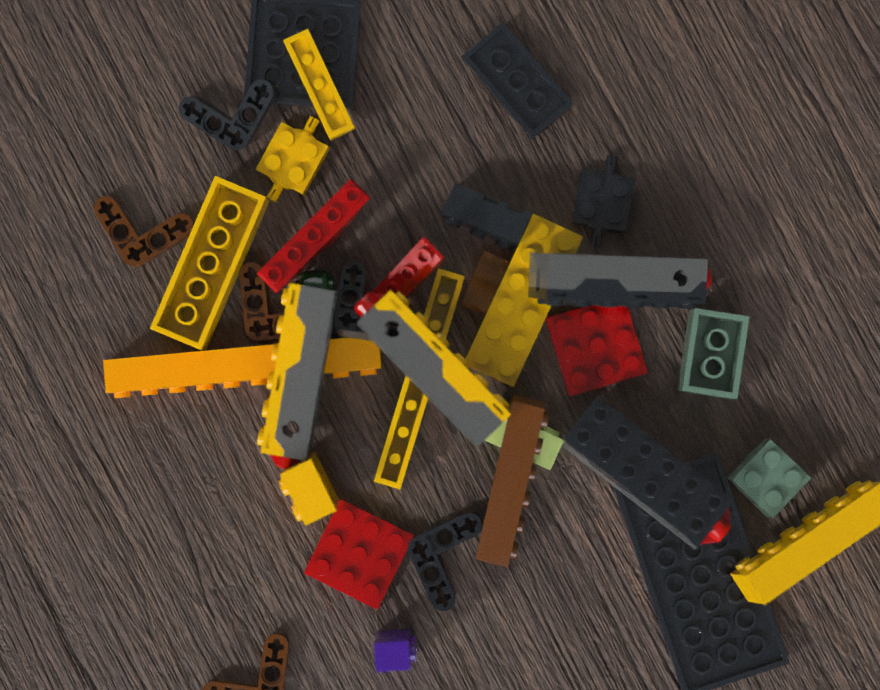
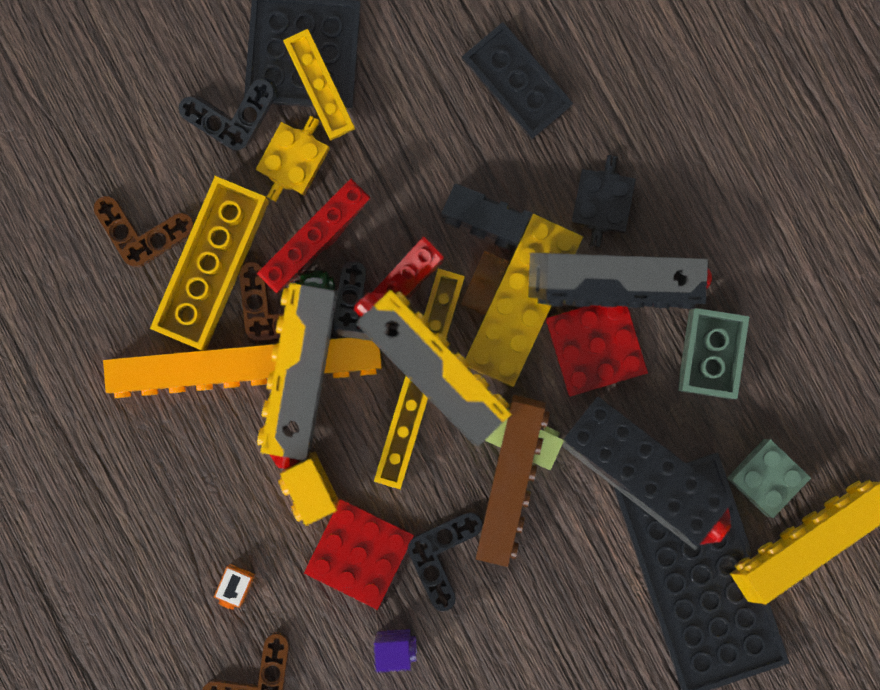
(234, 587): none -> brick

